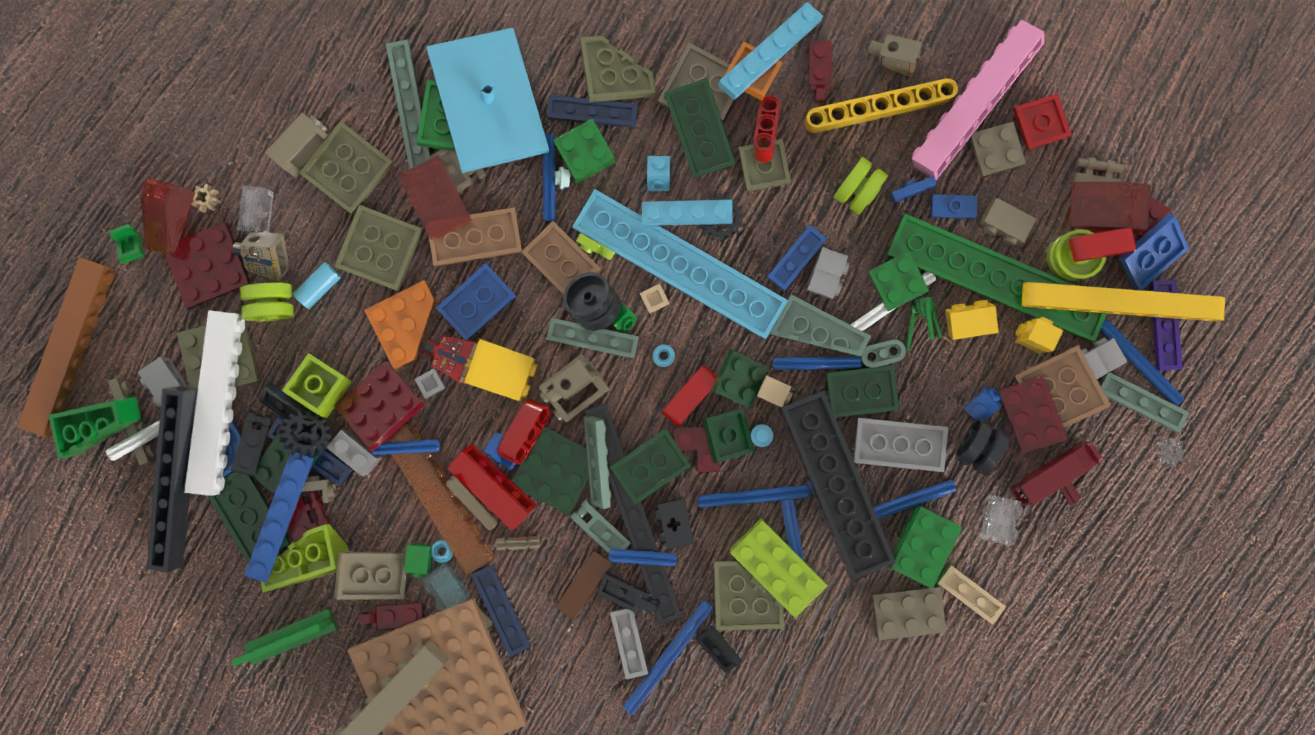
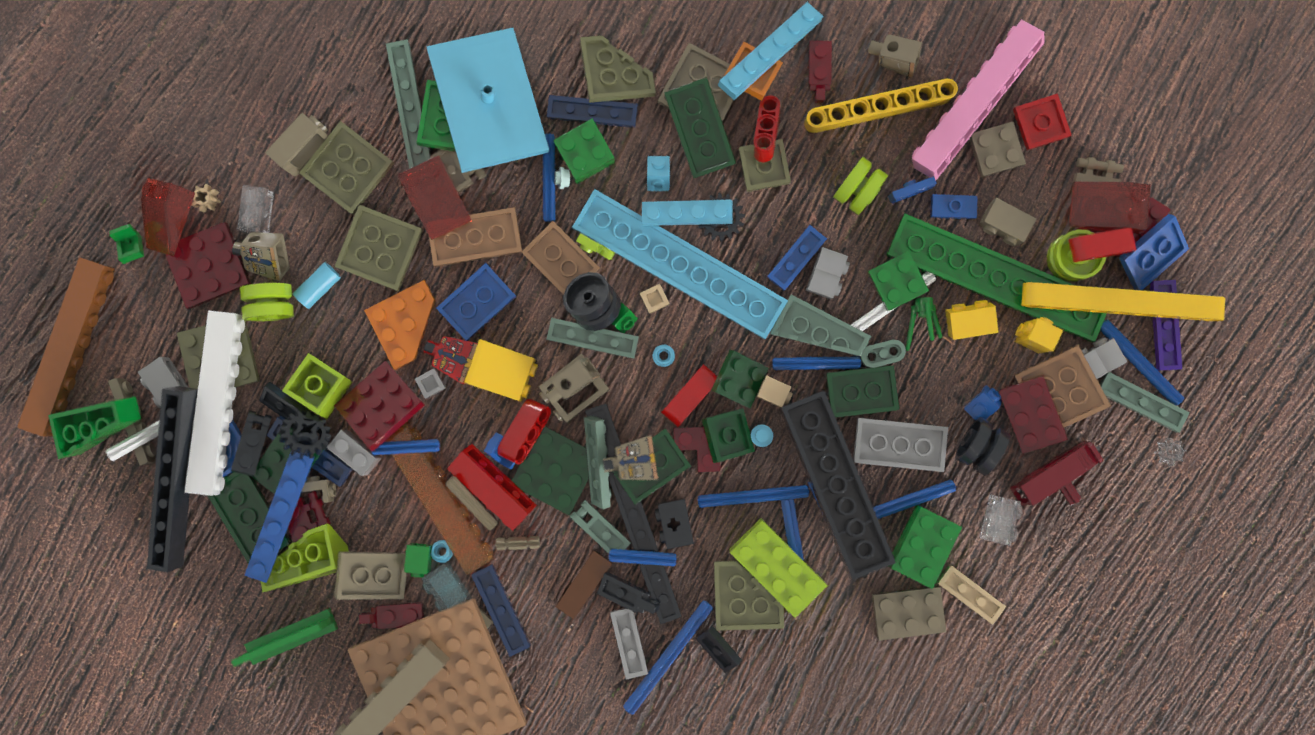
(633, 460): none -> torso

